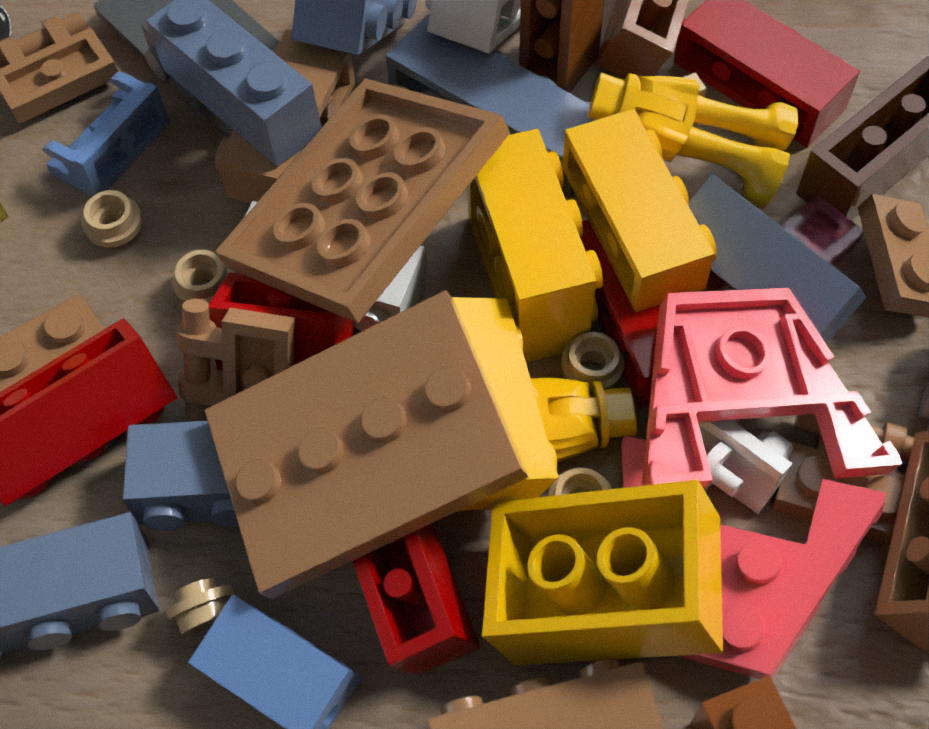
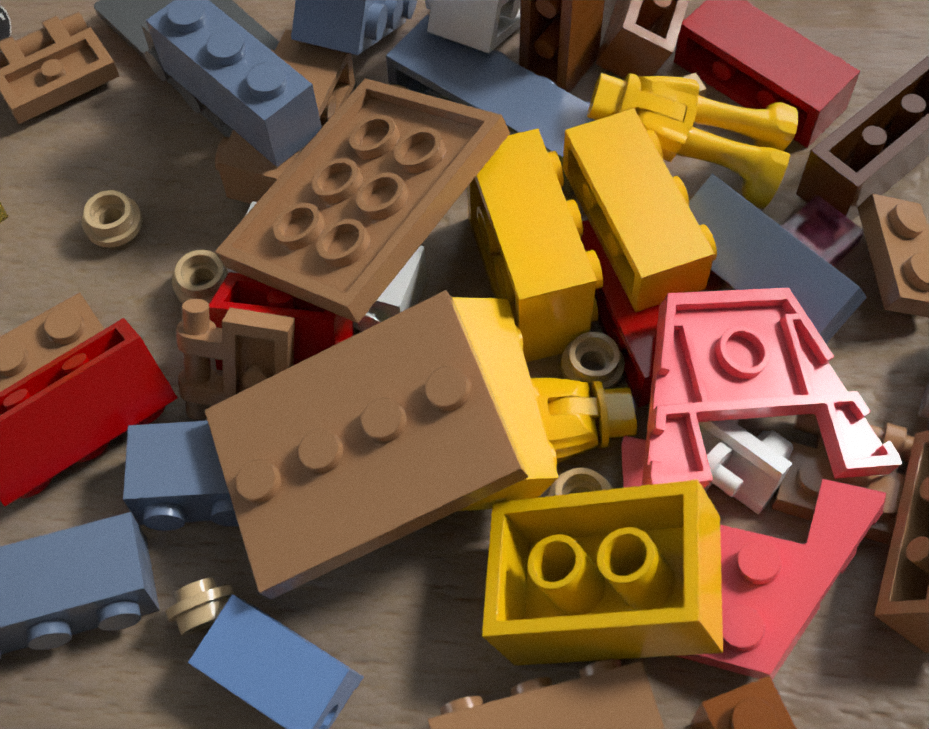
(112, 138): medium blue hinge -> none
(415, 603): red brick -> none

